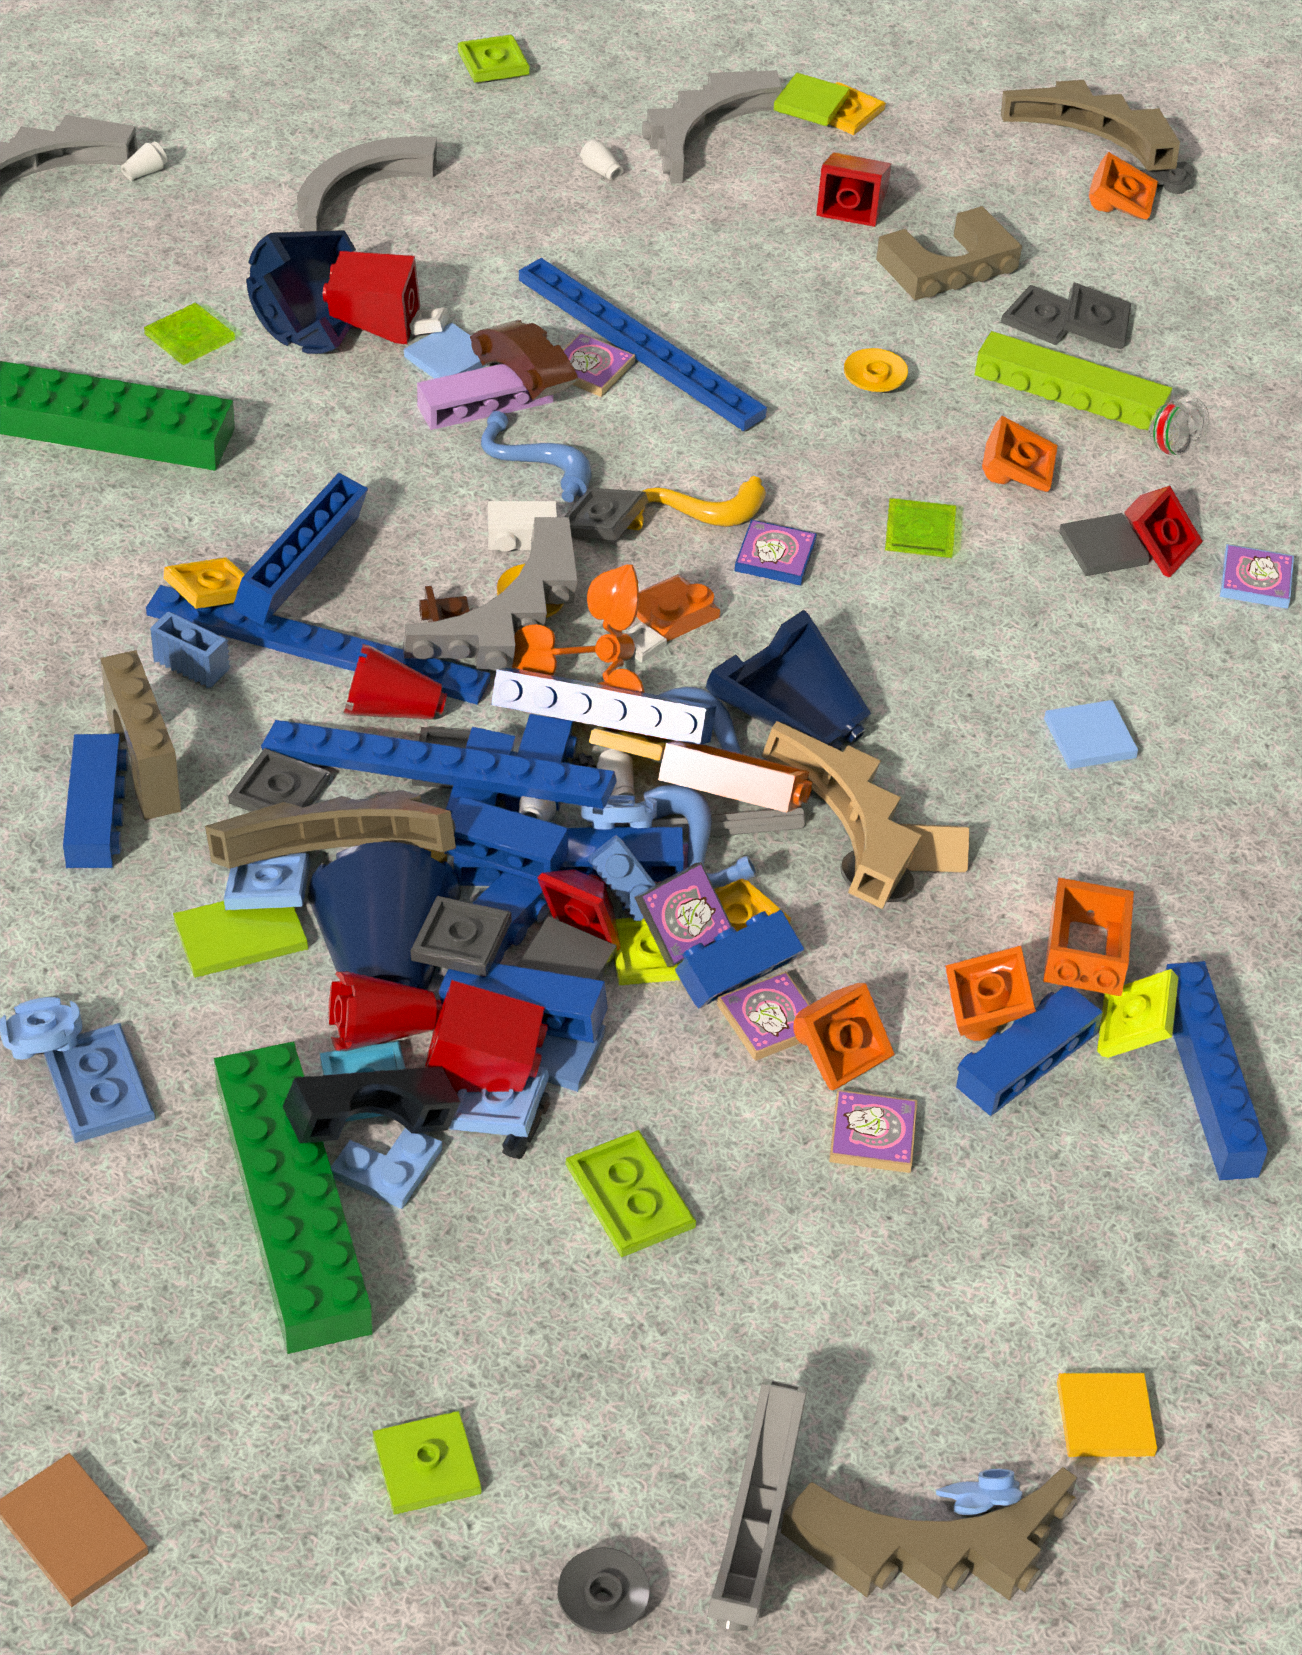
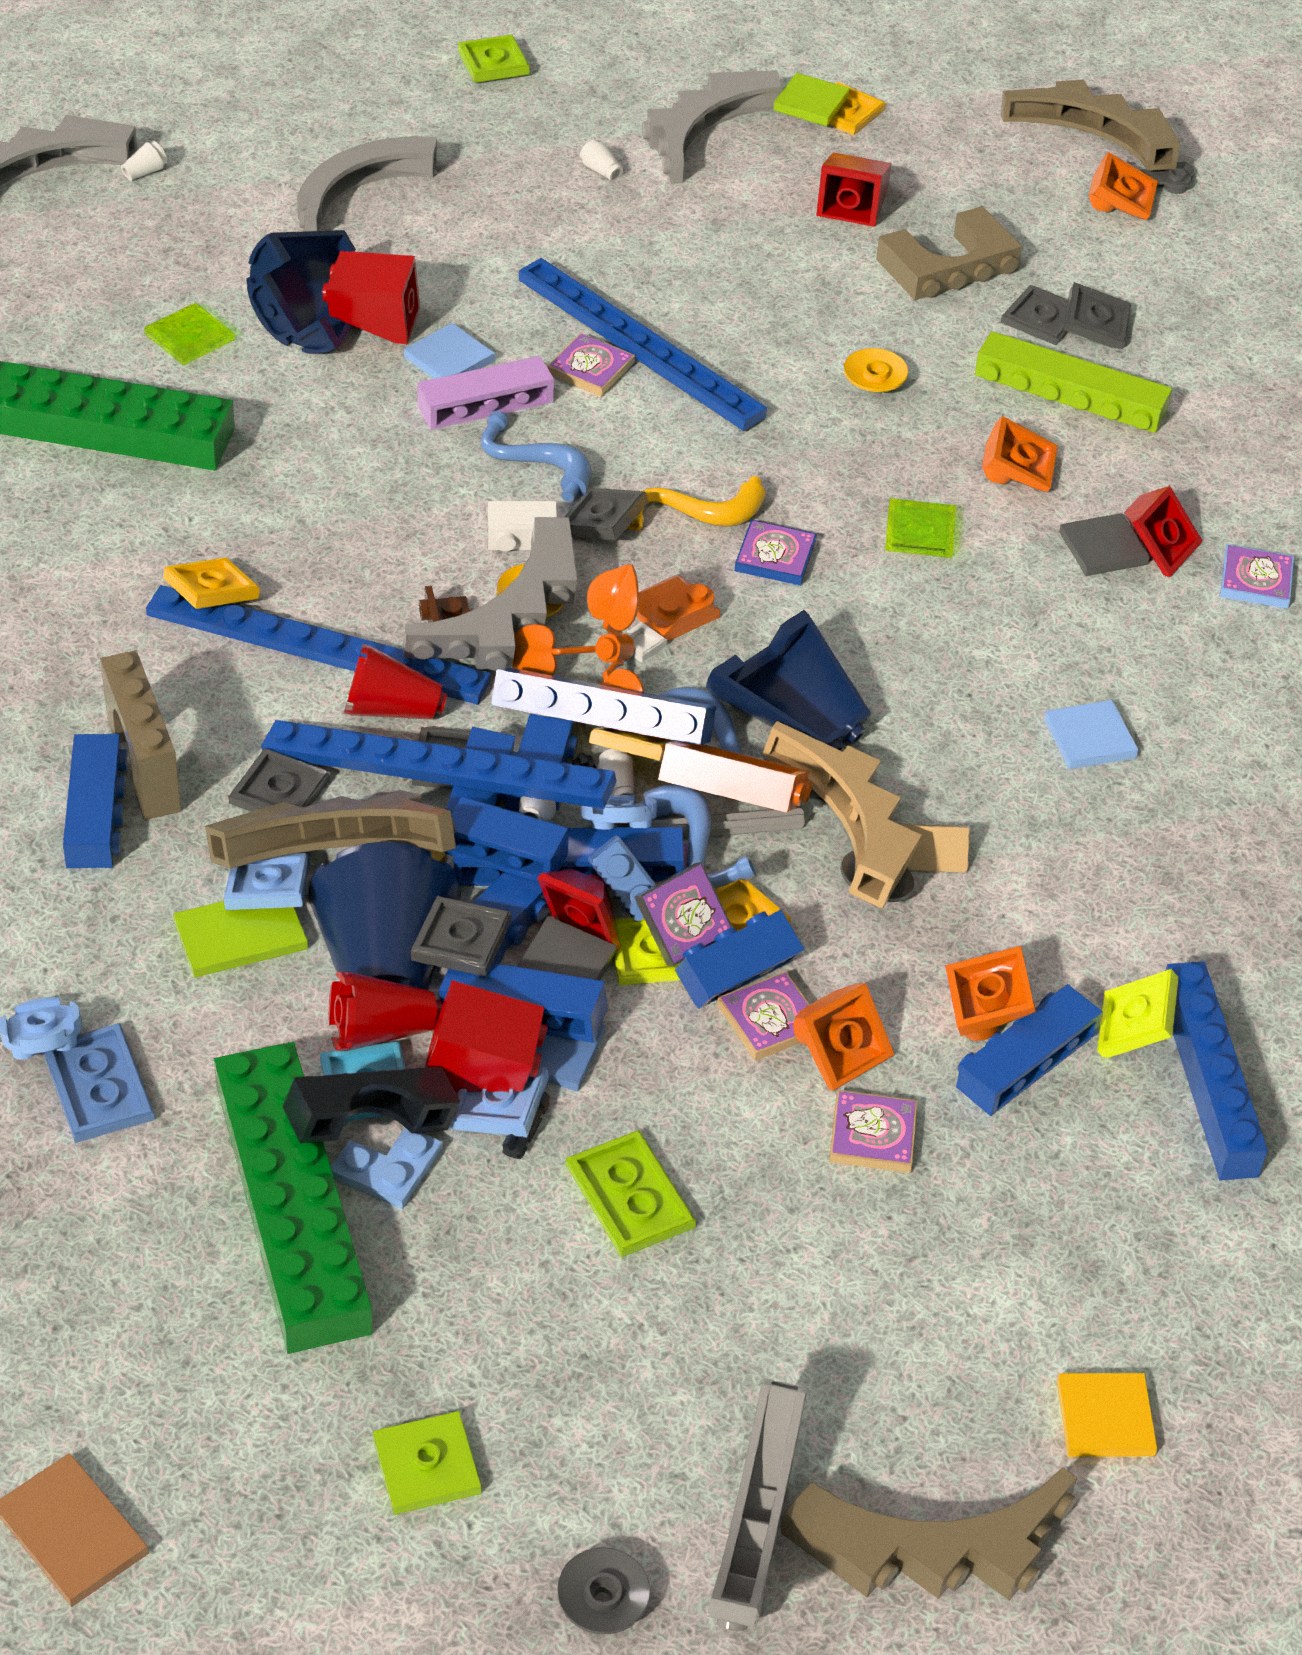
(189, 649): medium blue brick -> none
(299, 549): blue brick -> none
(429, 321): white tile -> none
(529, 354): reddish brown brick -> none
(993, 1488): light blue plate -> none
(1085, 969): orange piece -> none
(1174, 427): clear helmet -> none

